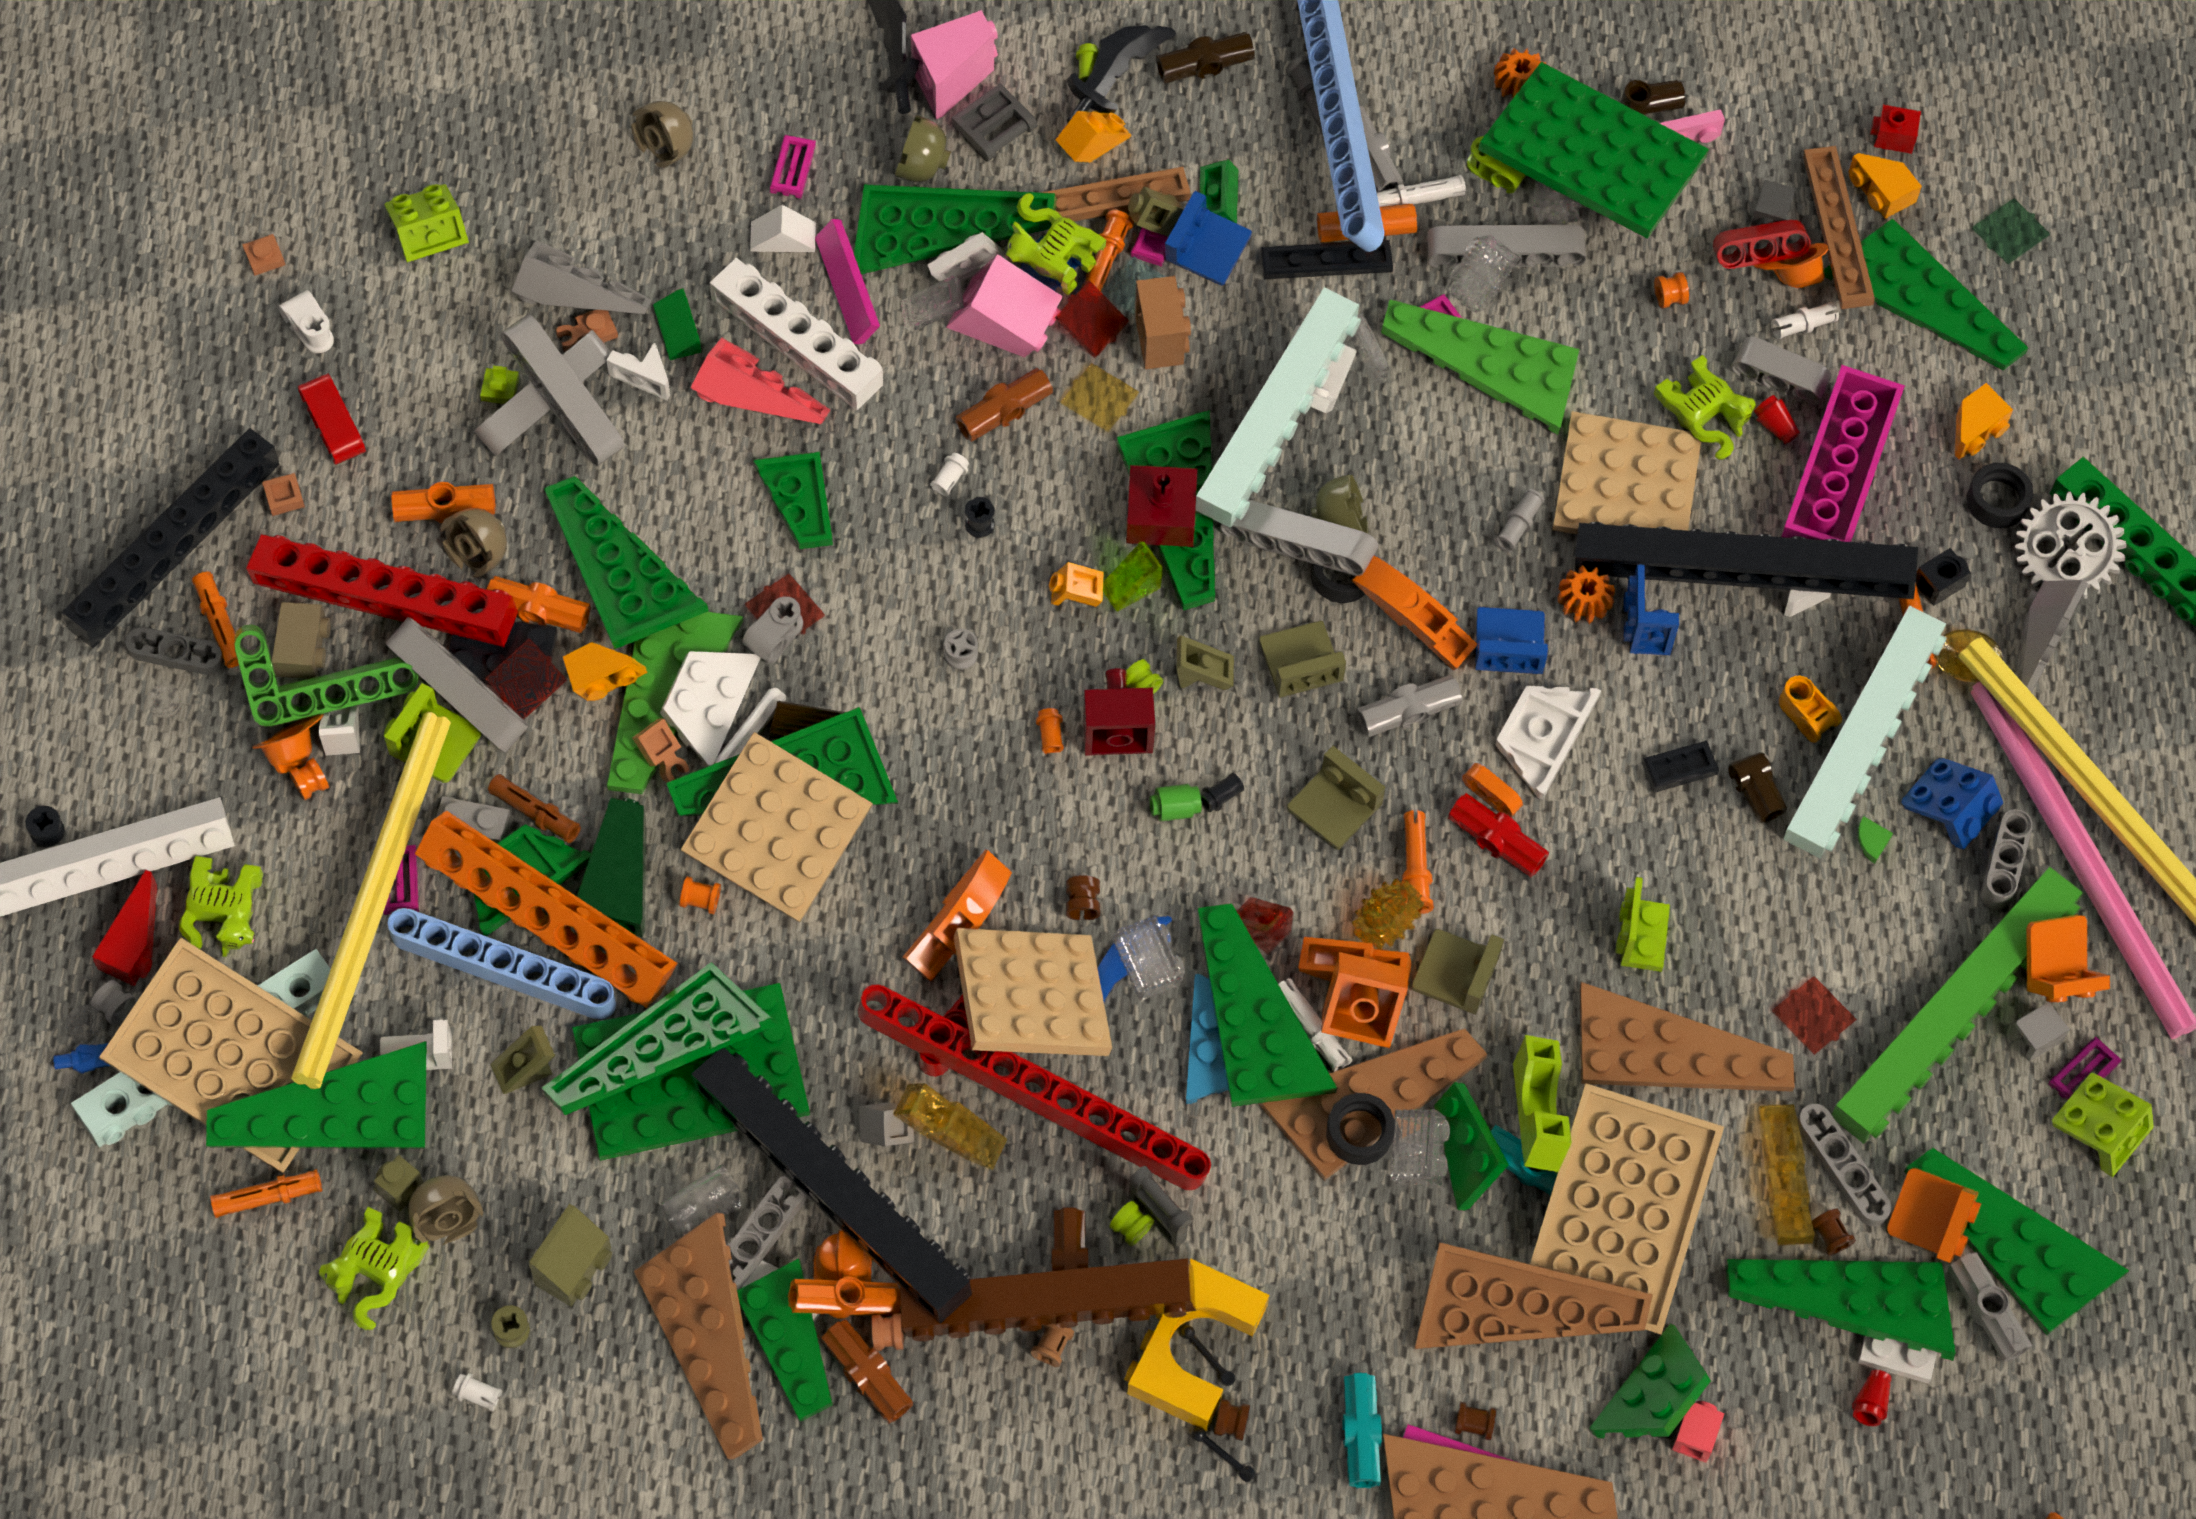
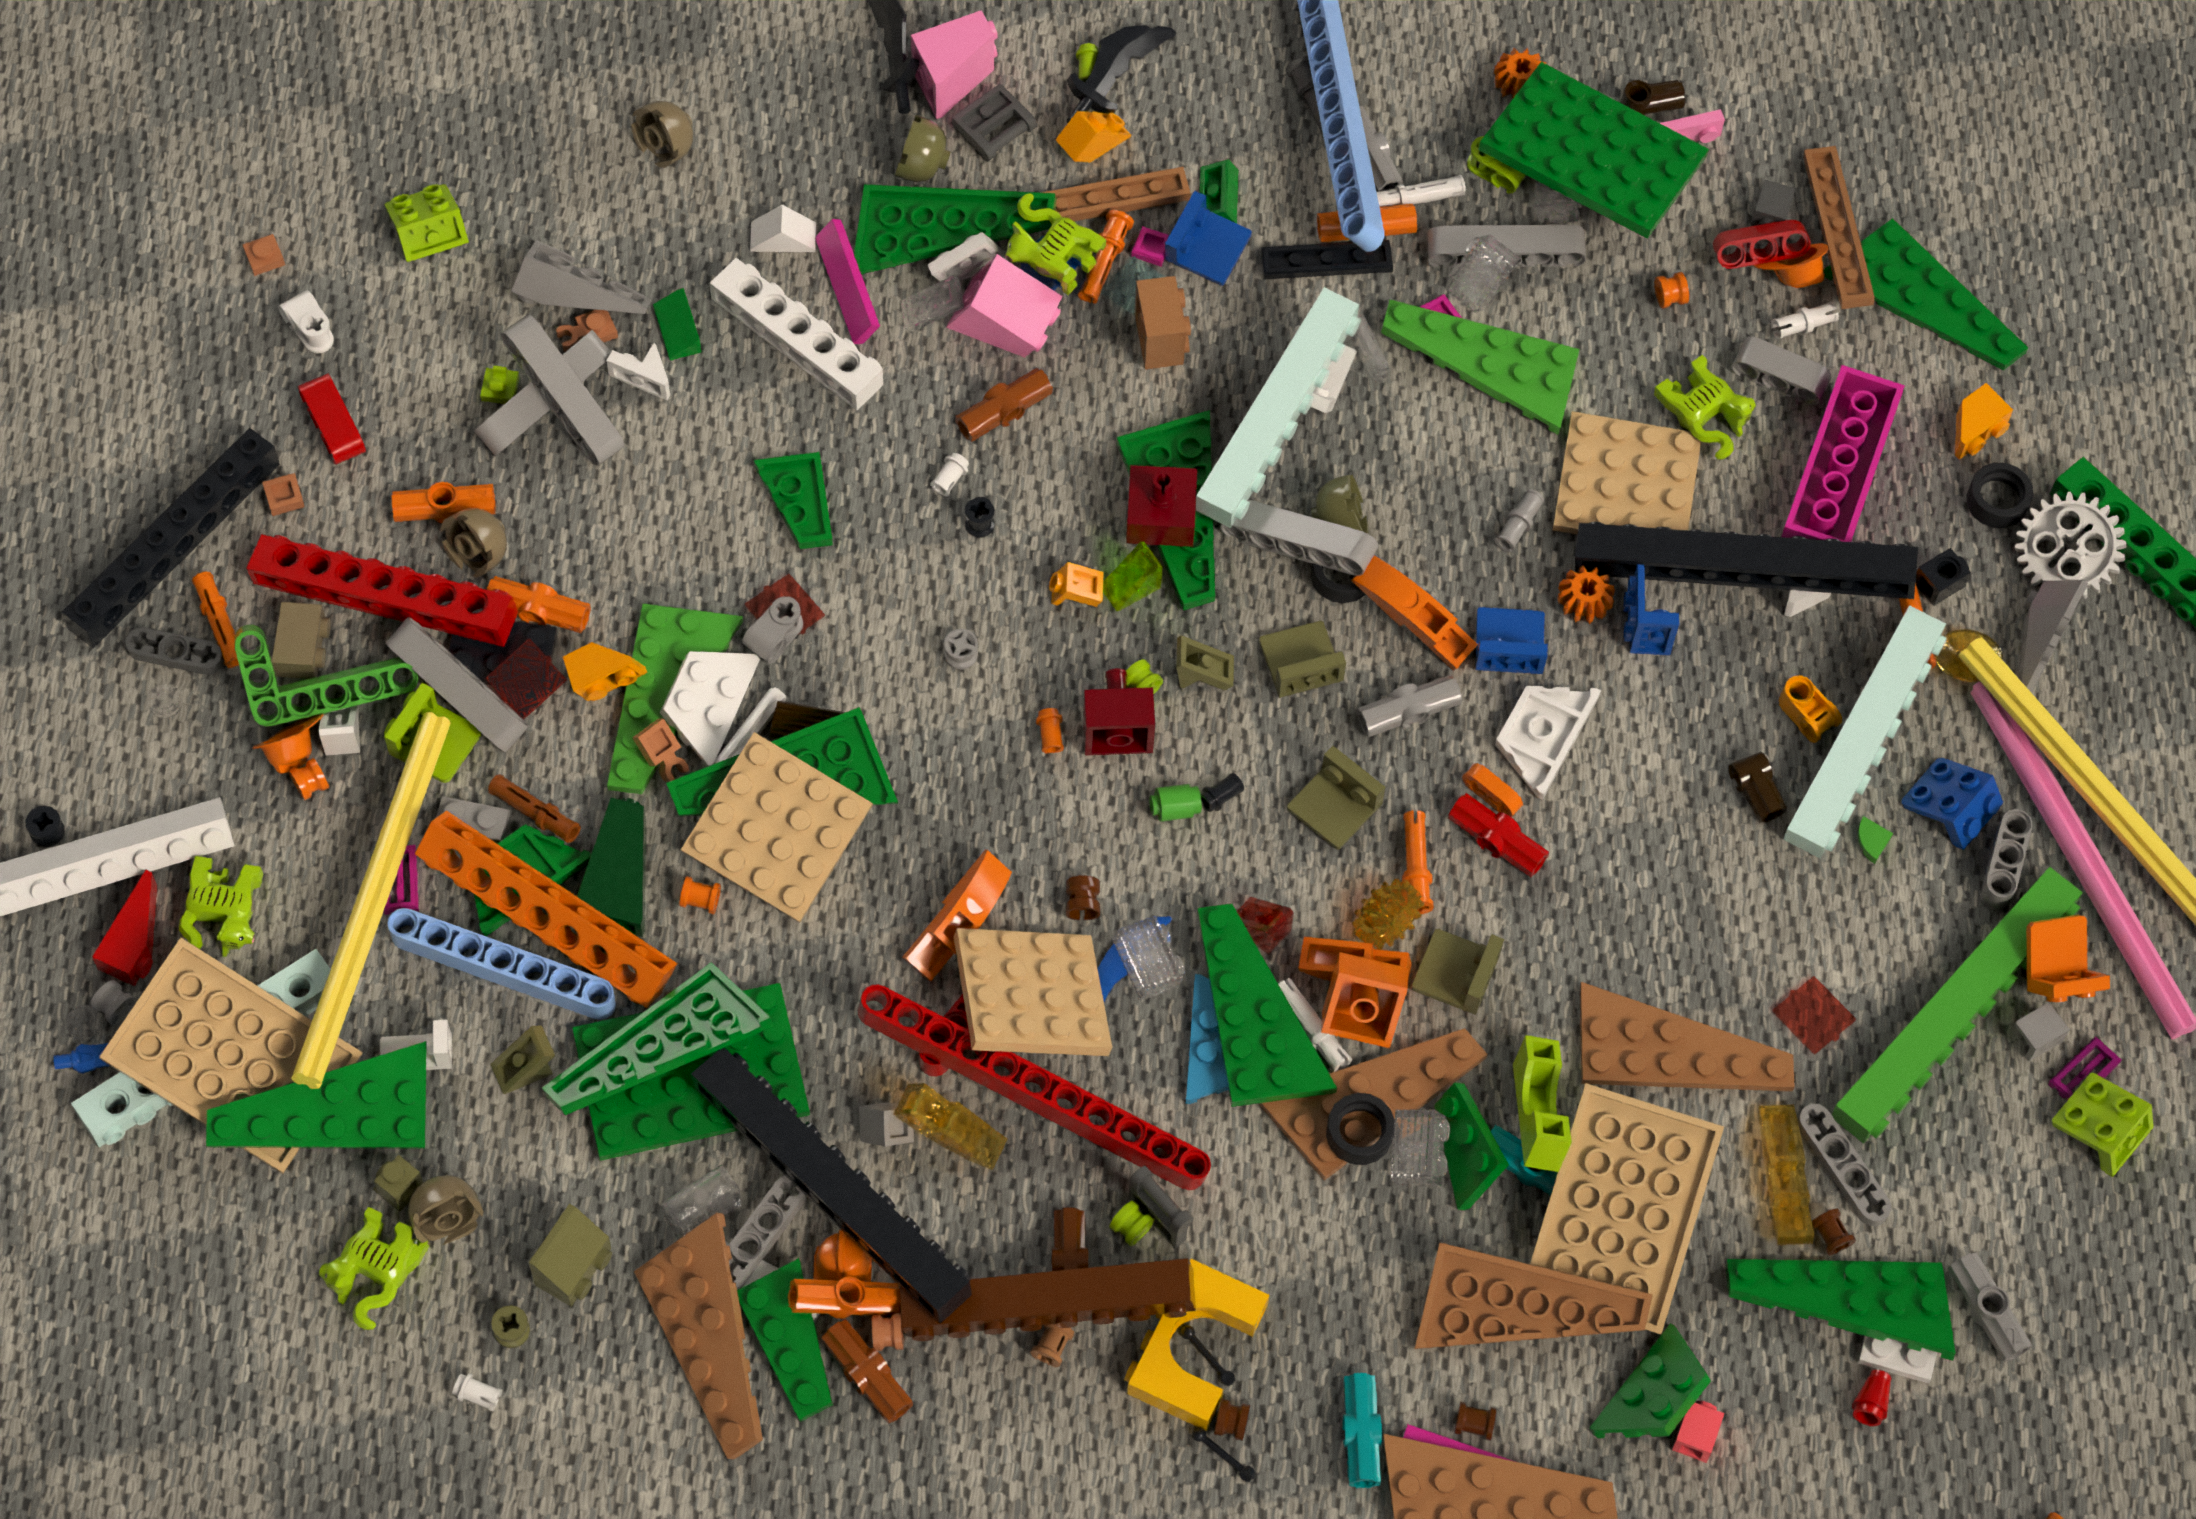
(266, 1193): orange pin -> none
(623, 575): green wing -> none
(735, 381): coral wedge -> none
(787, 188): dark pink tile -> none
(1091, 319): clear red piece -> none
(1099, 397): clear yellow piece -> none
(1155, 211): olive brick -> none
(1205, 57): dark brown piece -> none
(1642, 930): lime bracket -> none
(1680, 766): black plate -> none
(1777, 419): red cone -> none
(1885, 182): light orange slope -> none
(1896, 128): red brick -> none
(1934, 1214): orange bracket -> none
(2011, 231): clear green piece -> none
(2030, 1256): green wing -> none

